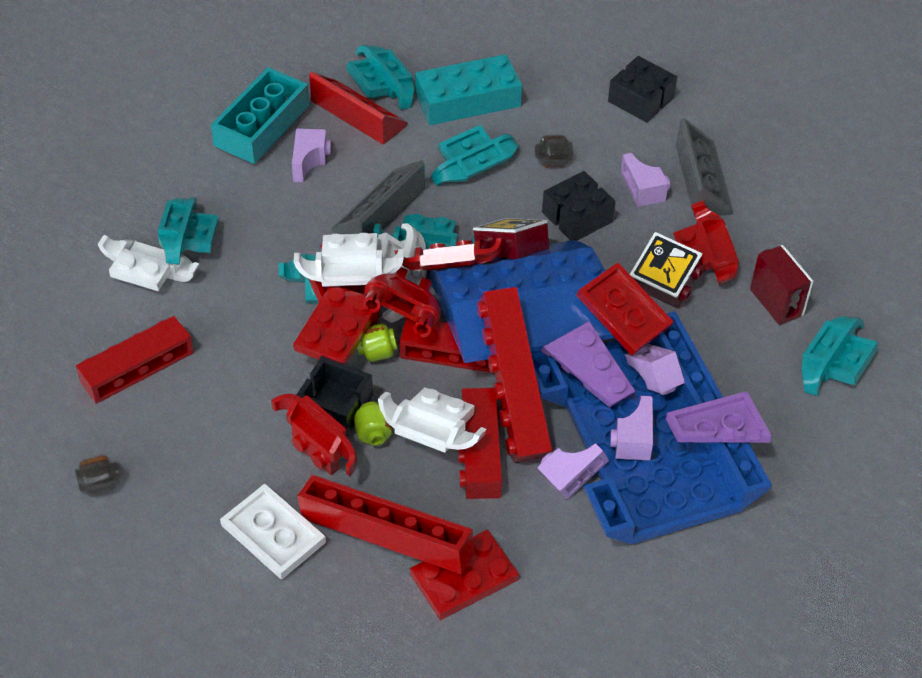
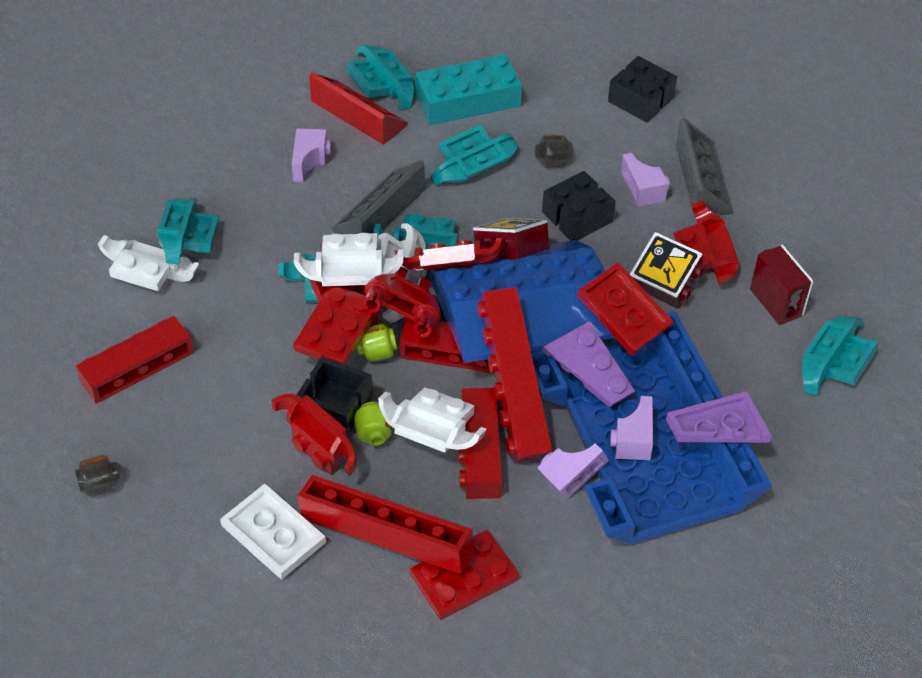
(260, 115): teal brick -> none
(657, 368): lavender arch -> none

